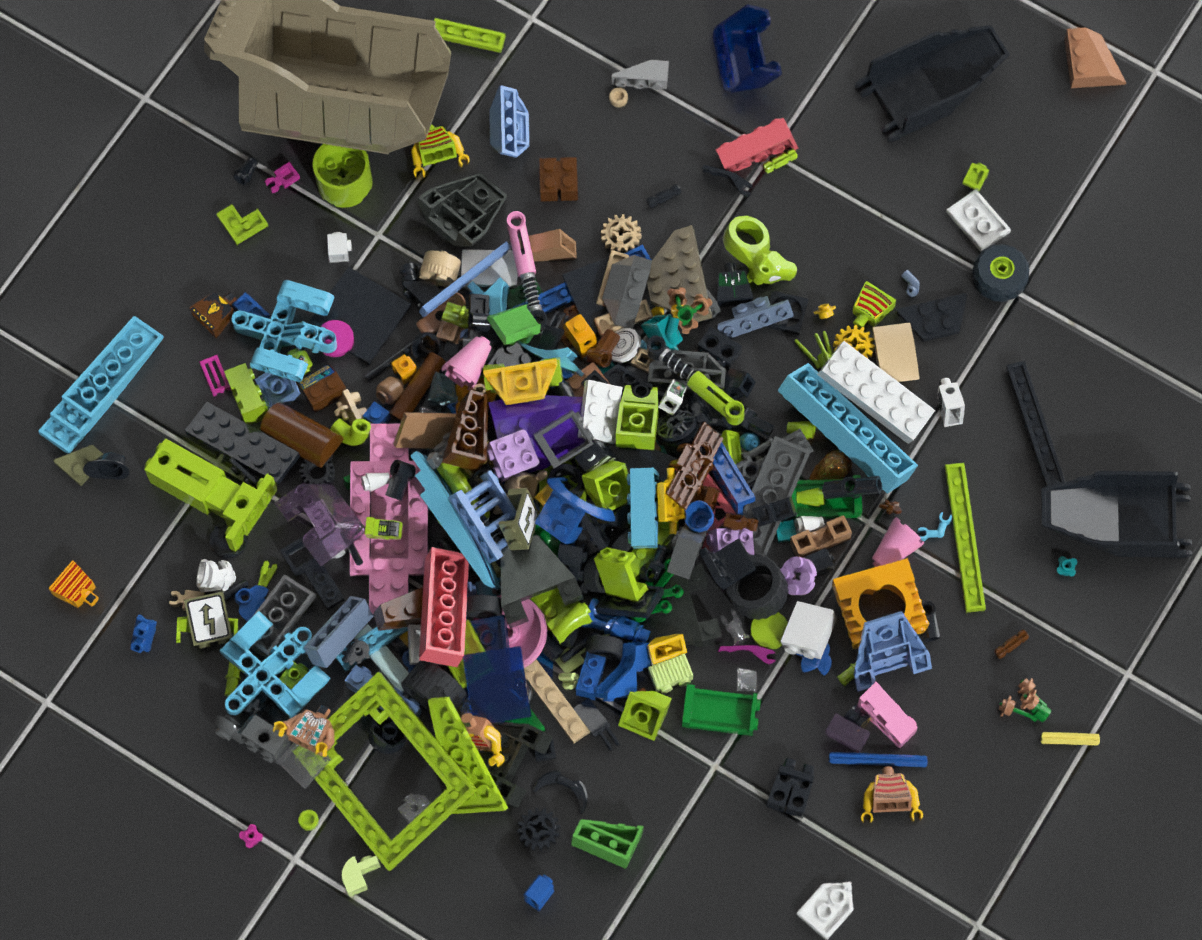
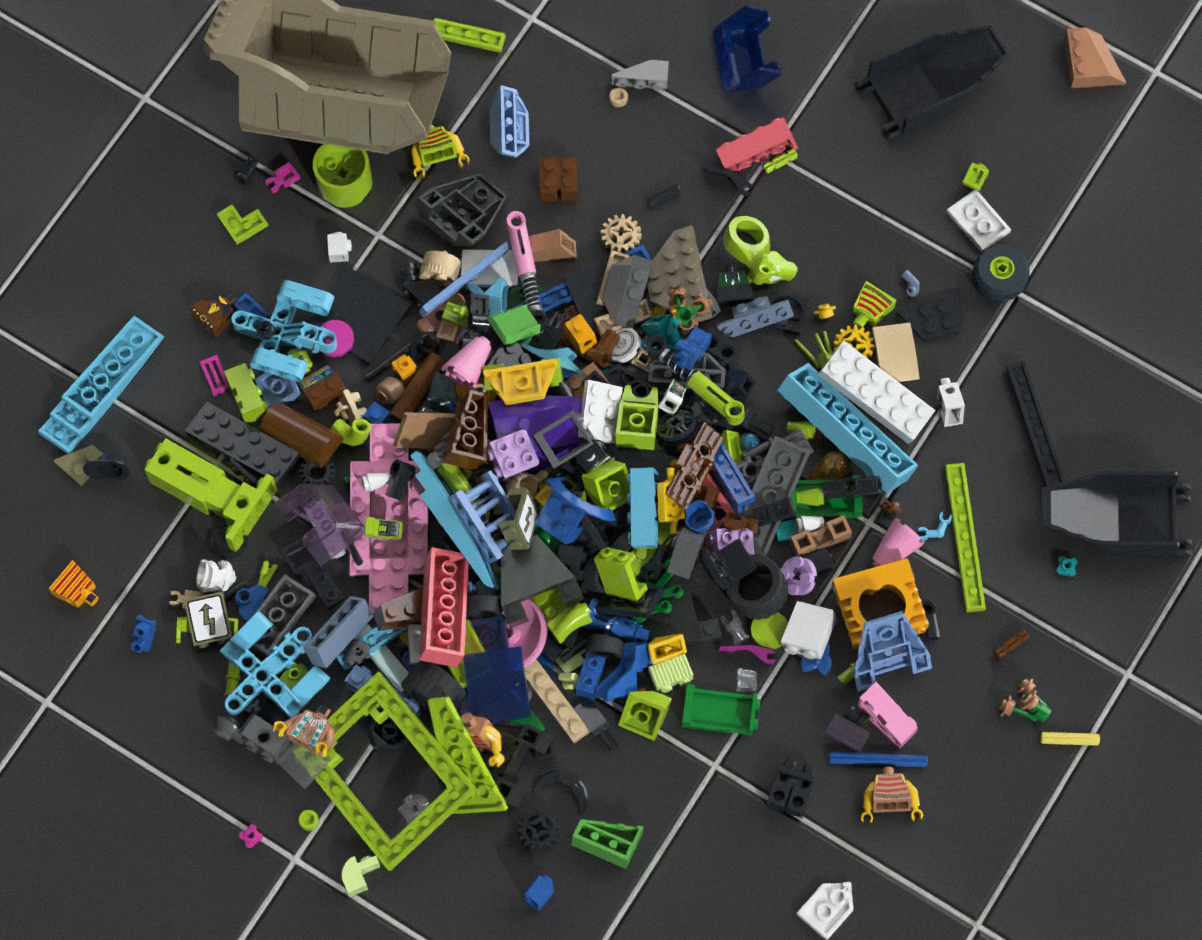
(269, 333): none -> black bush
(692, 348): none -> blue arch

